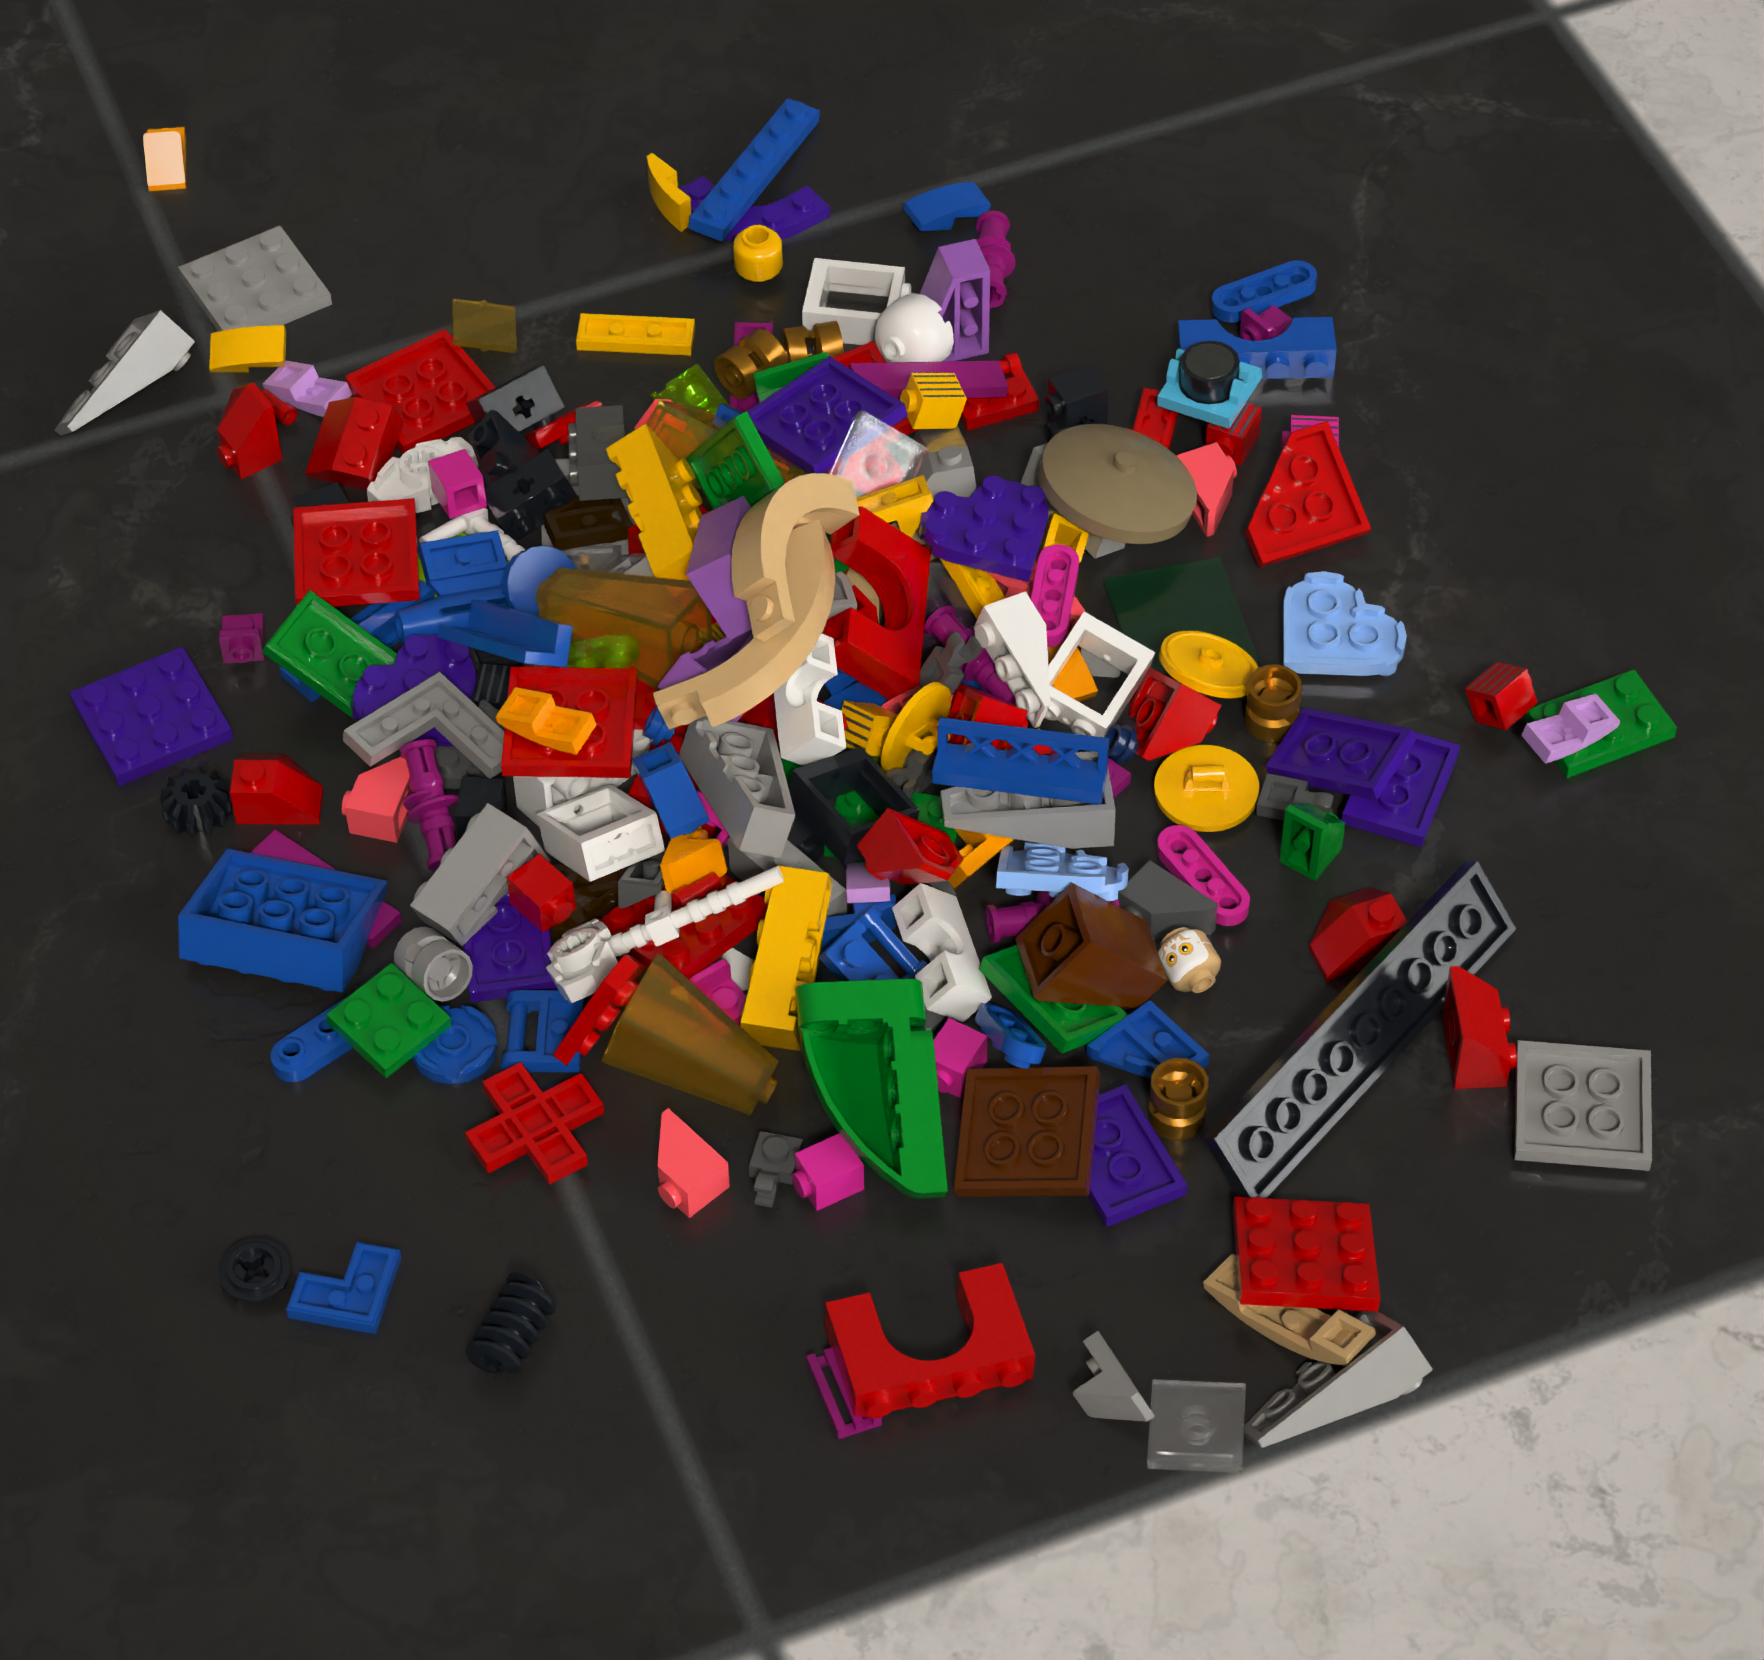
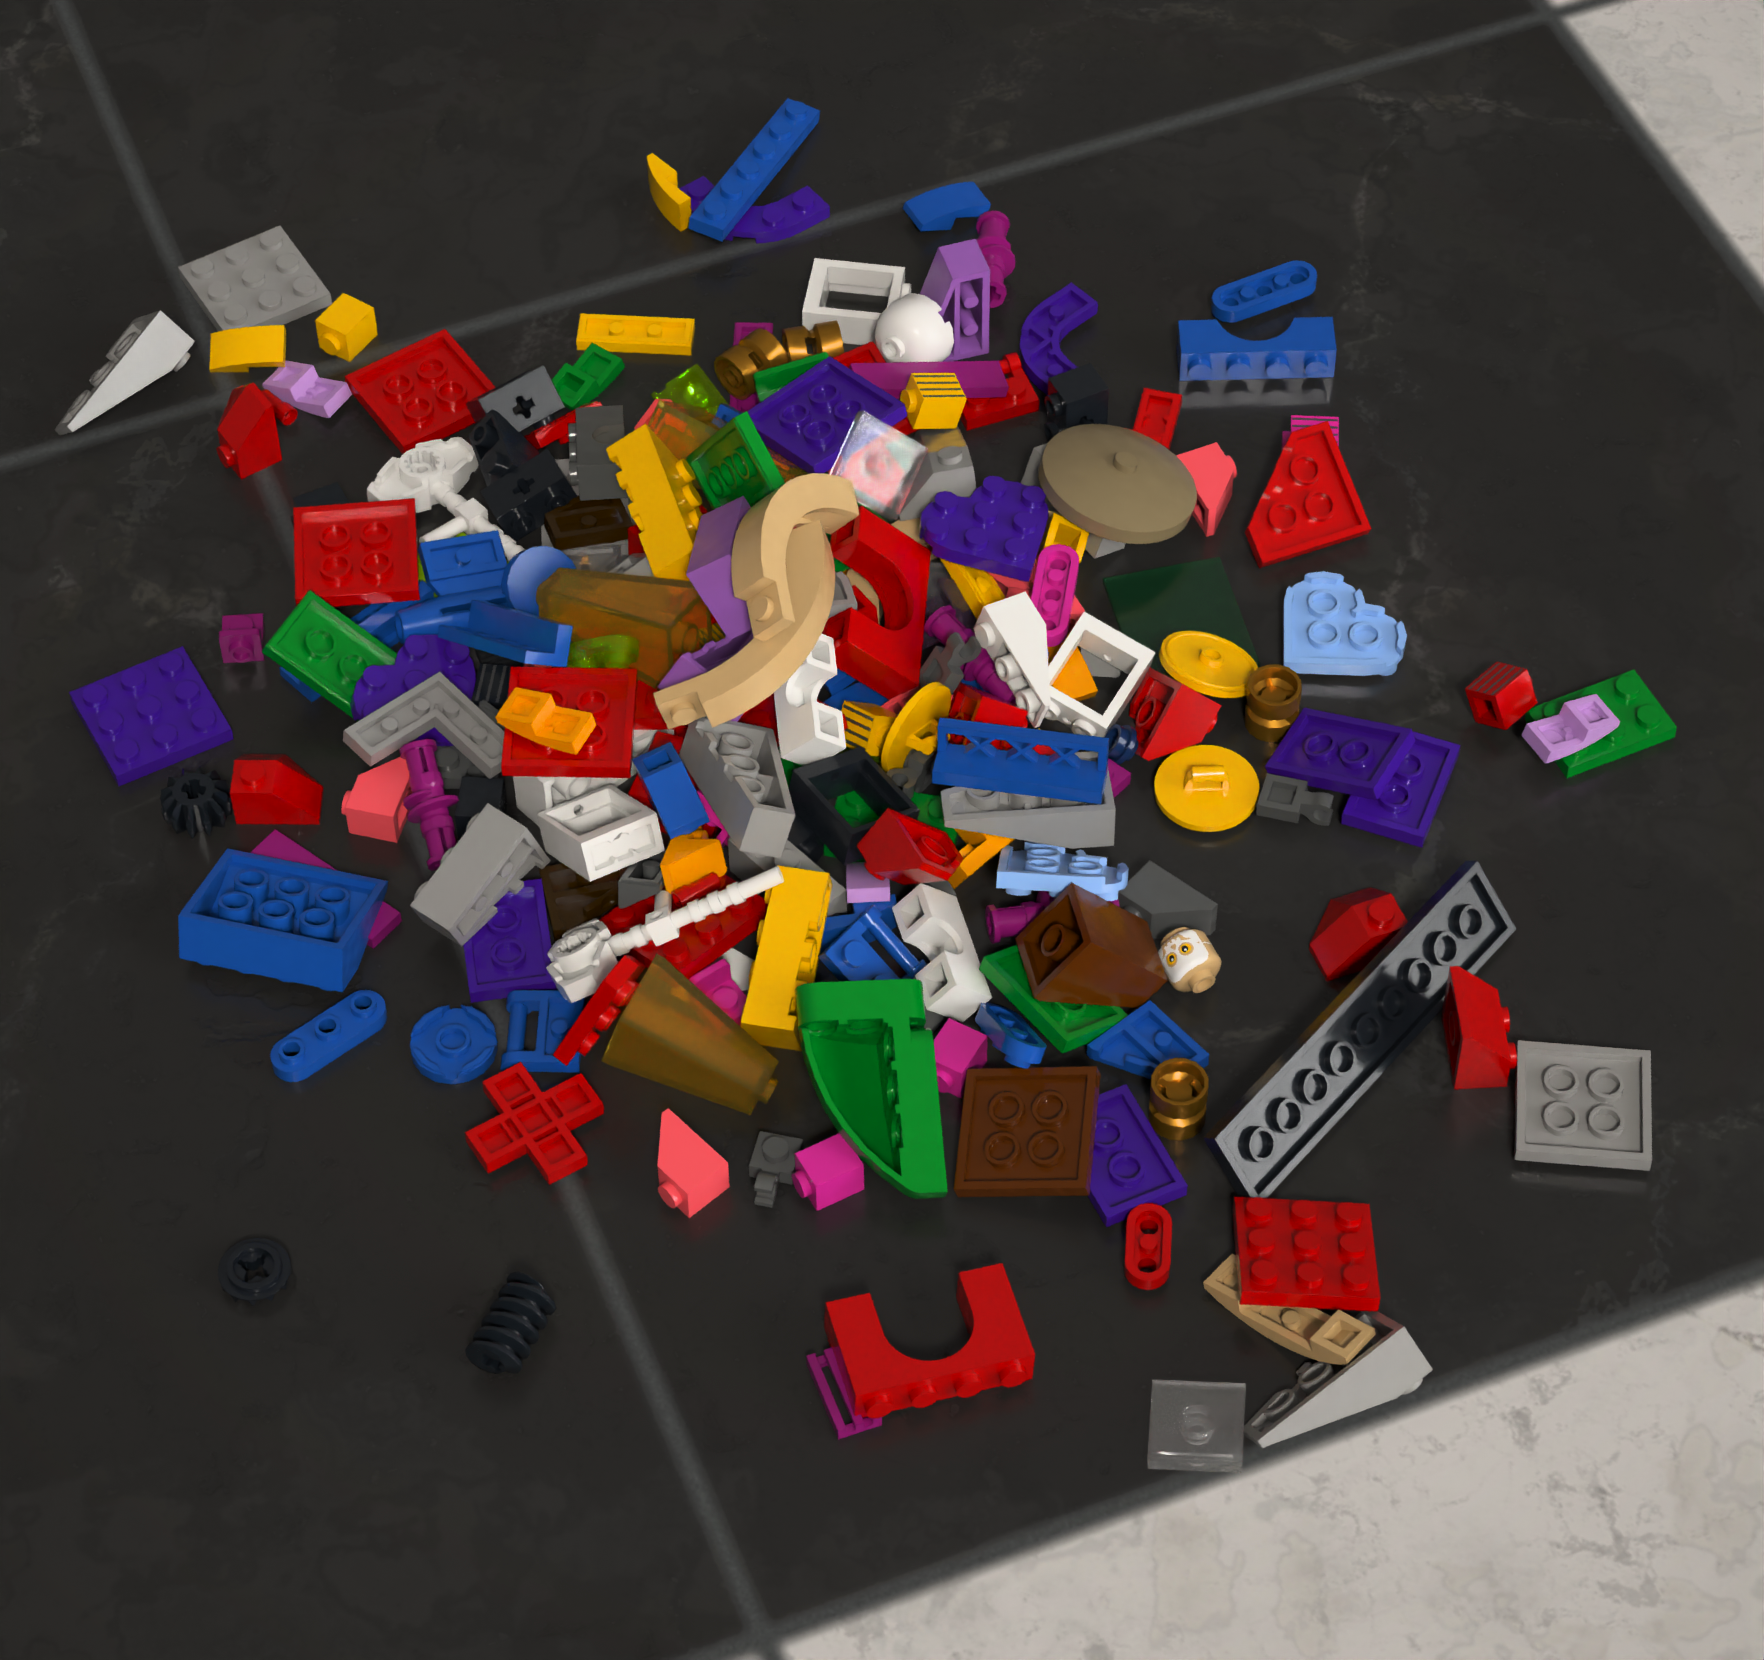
(165, 158): slope -> none
(346, 327): none -> yellow brick
(348, 1302): blue tile -> none
(354, 442): red slope -> none
(388, 1020): green plate -> none
(433, 963): light grey wheel -> none
(457, 483): dark pink brick -> none
(483, 325): clear yellow piece -> none
(541, 893): red brick -> none
(587, 377): none -> green slope
(656, 728): blue plate -> none
(757, 253): yellow head -> none
(900, 503): yellow slope -> none
(1047, 327): none -> dark purple plate
(1111, 1391): light grey slope -> none
(1148, 1250): none -> red plate
(1201, 863): dark pink plate -> none
(1210, 381): piece -> none
(1241, 435): red brick -> none
(1265, 325): magenta bracket -> none
(1310, 839): green slope -> none

